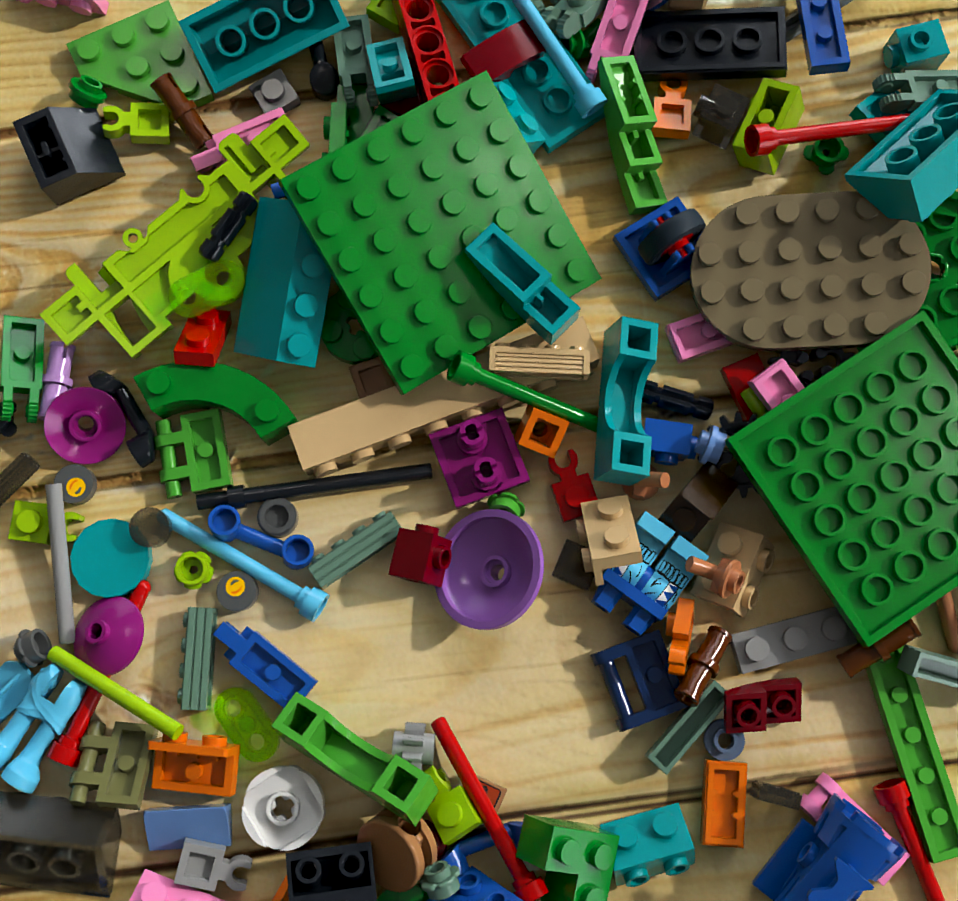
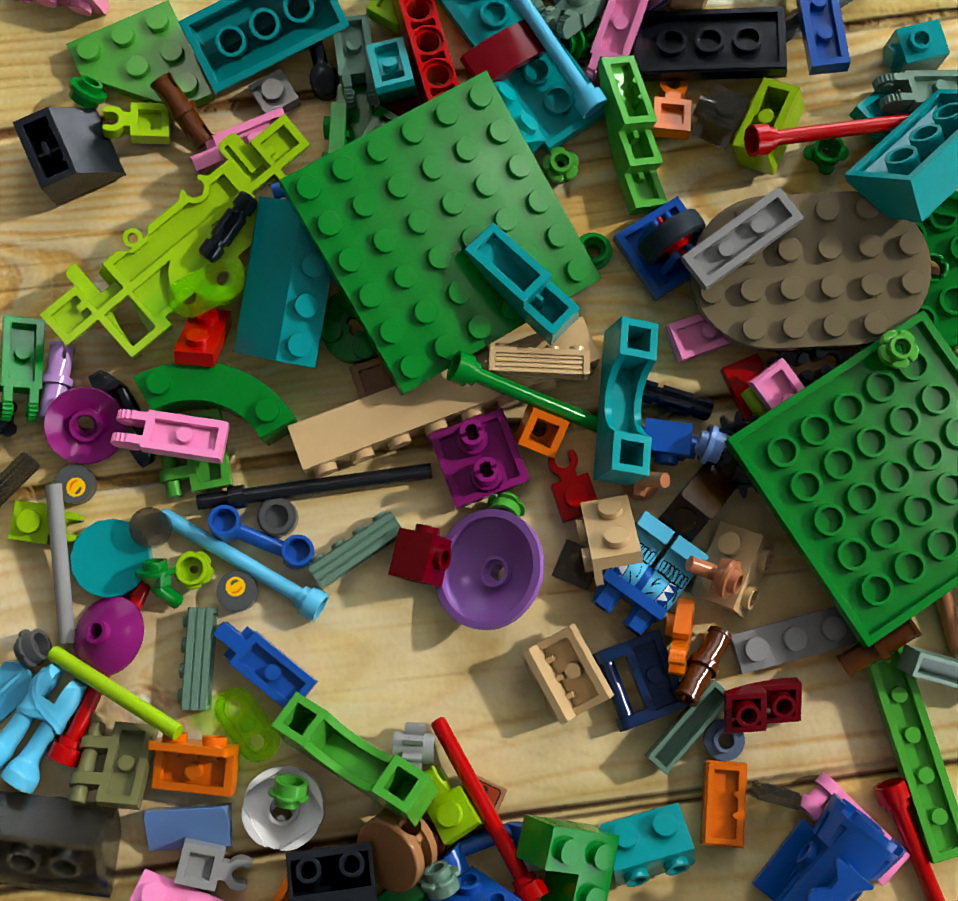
(158, 575): none -> green plate
(173, 435): none -> bright pink hinge
(289, 791): none -> bright green plate
(560, 174): none -> bright green plate
(567, 674): none -> tan bracket
(602, 244): none -> green plate
(742, 238): none -> light grey plate
(887, 349): none -> bright green plate

